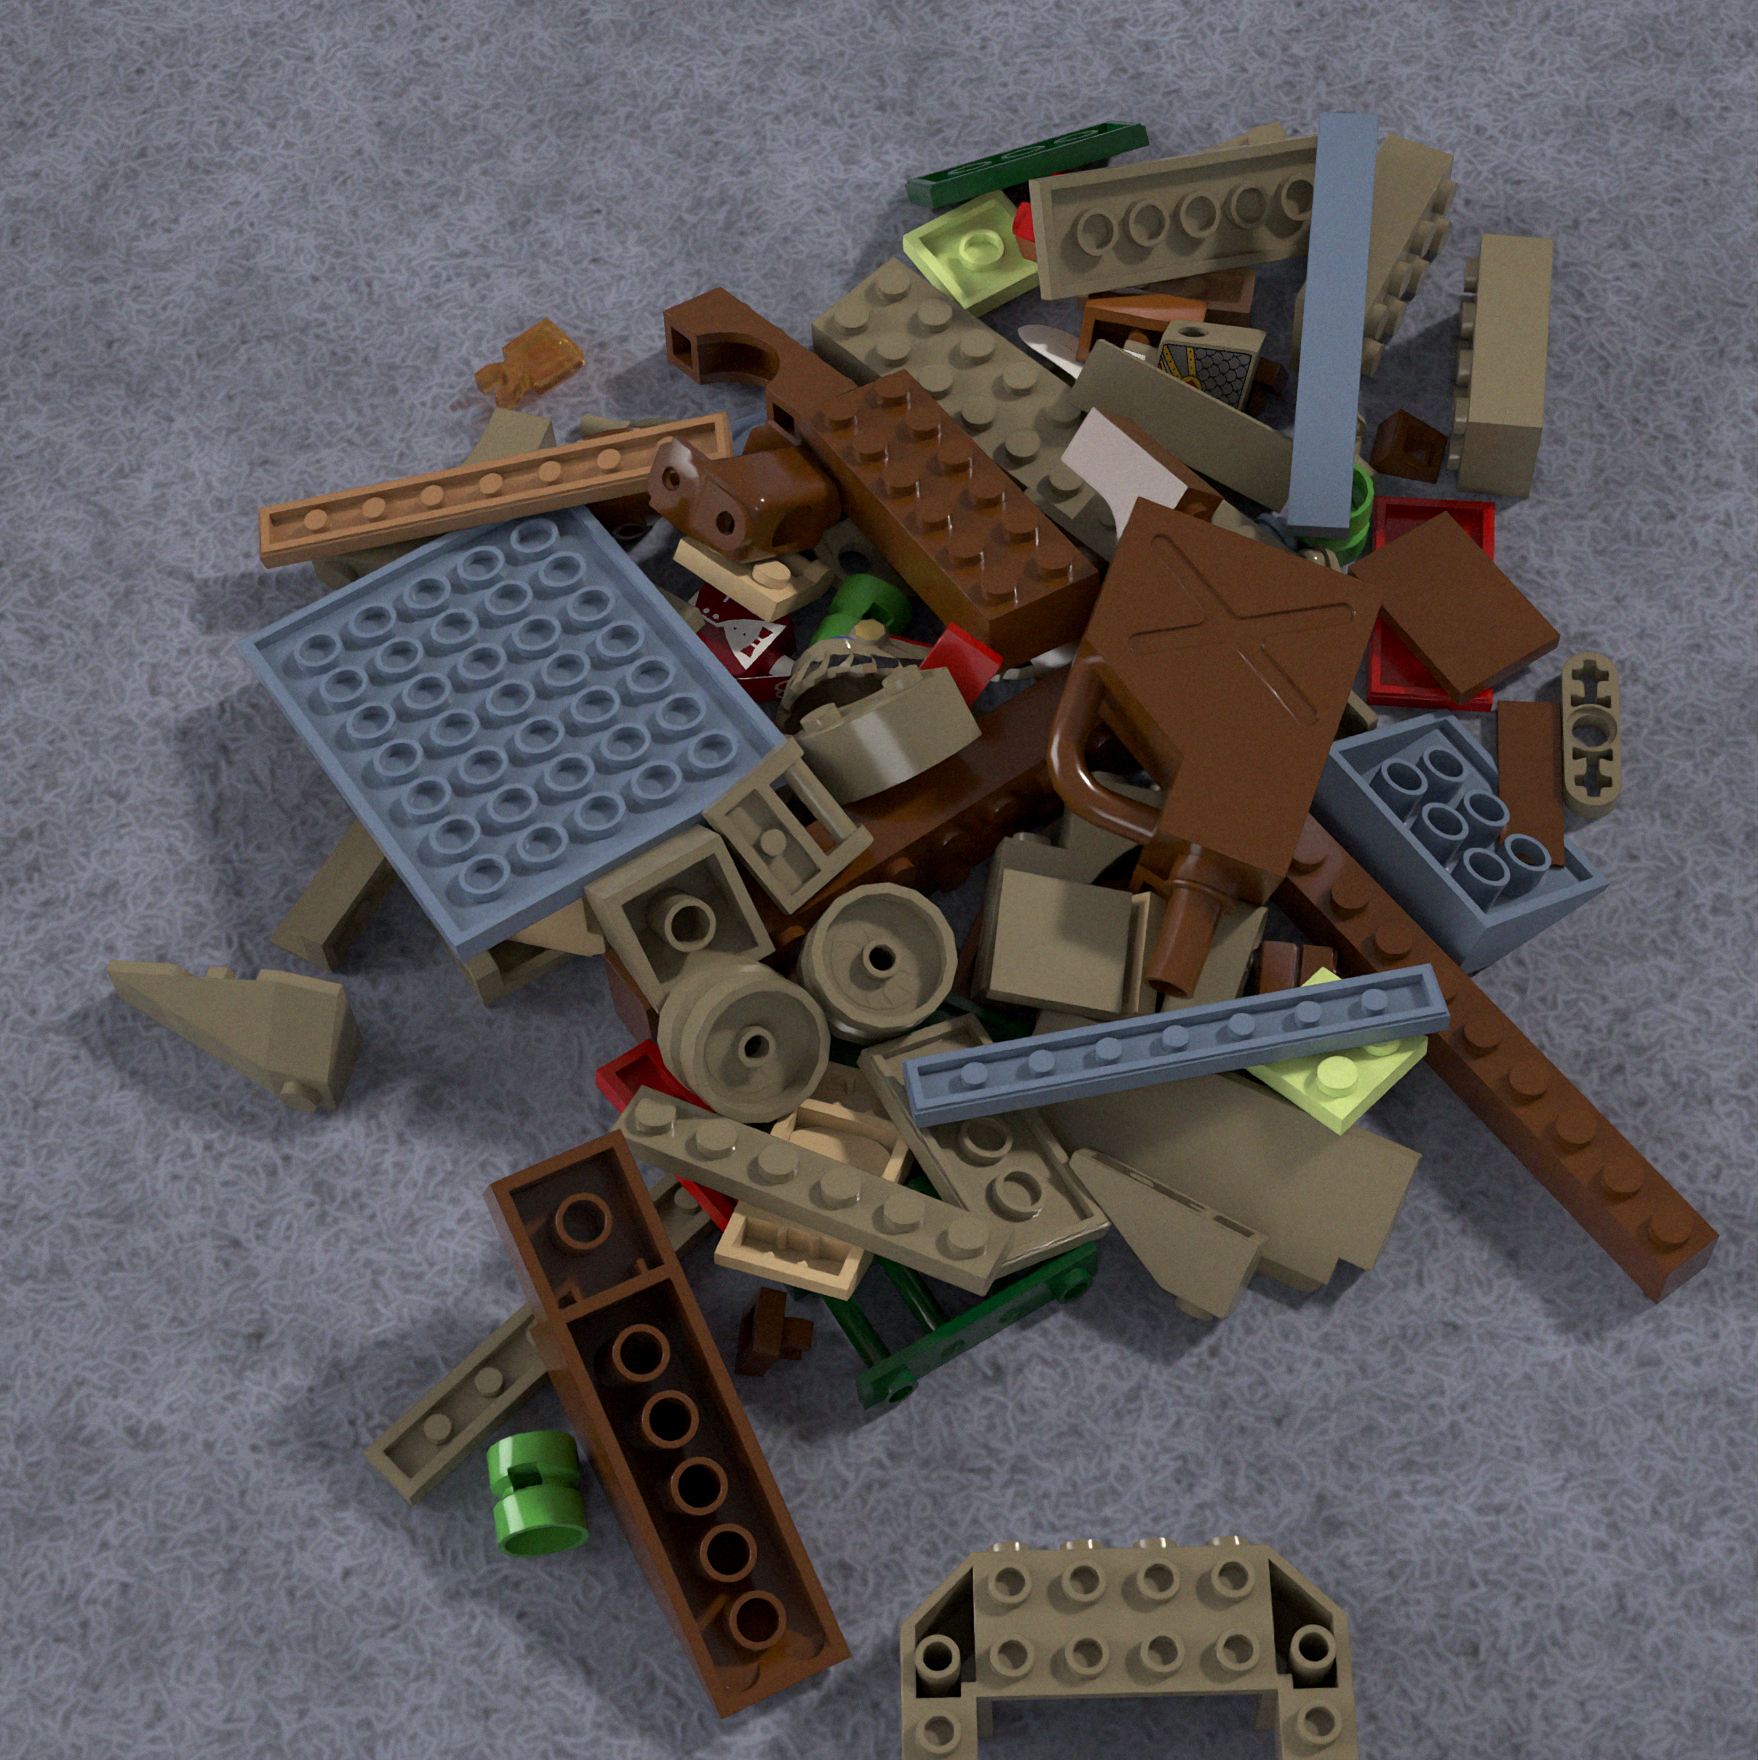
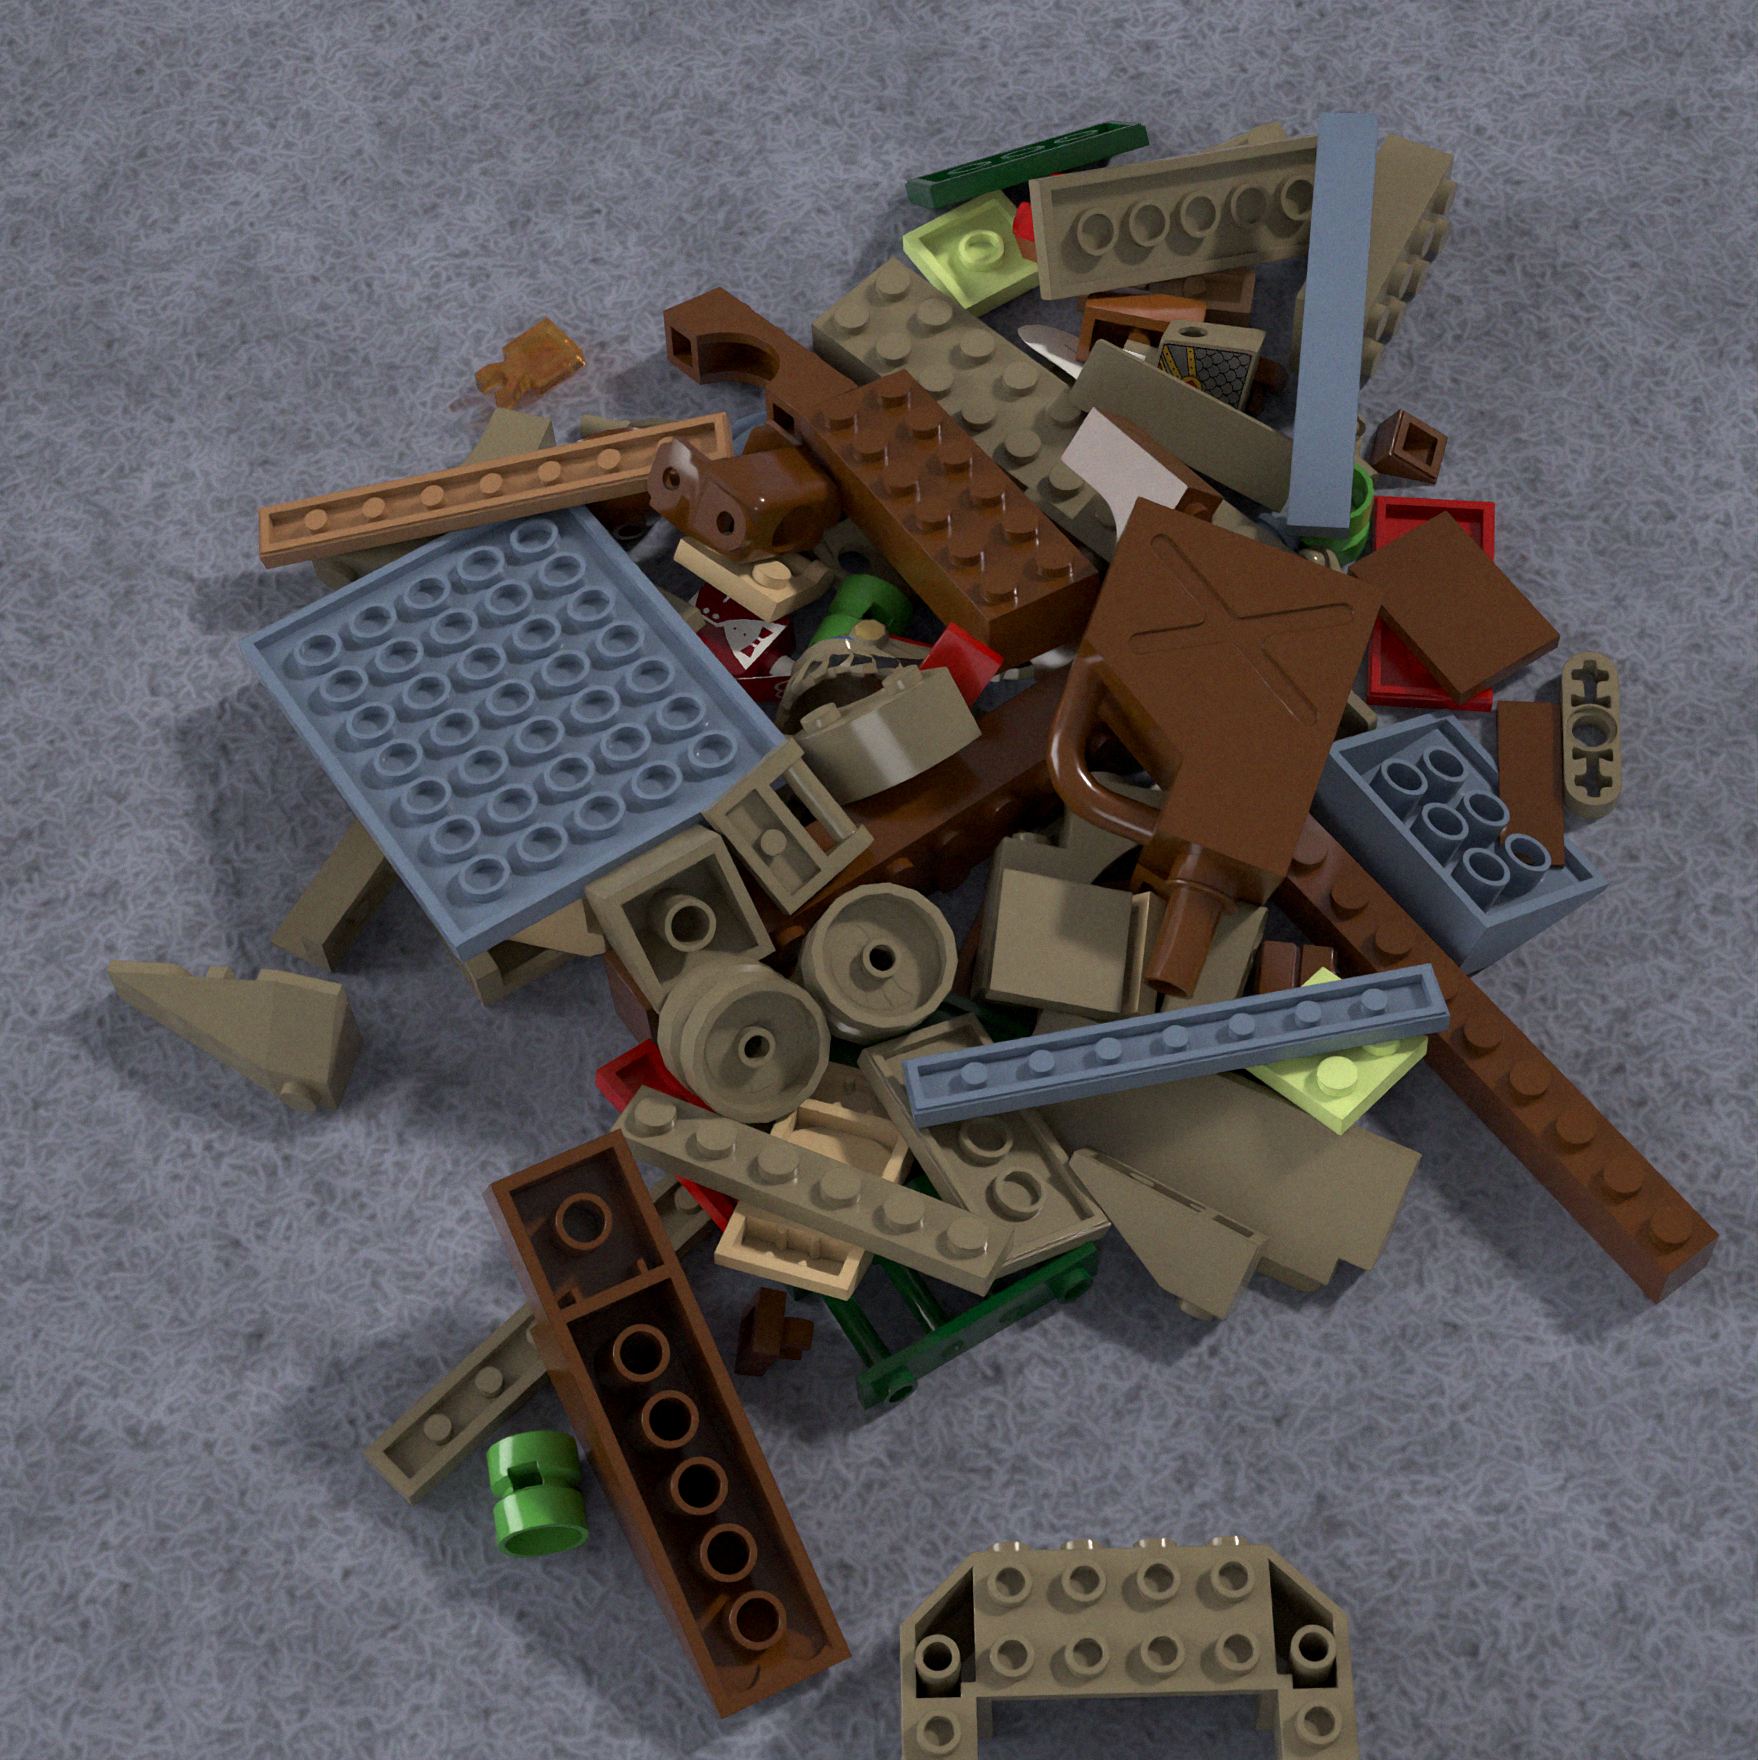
(1501, 365): dark tan brick -> none

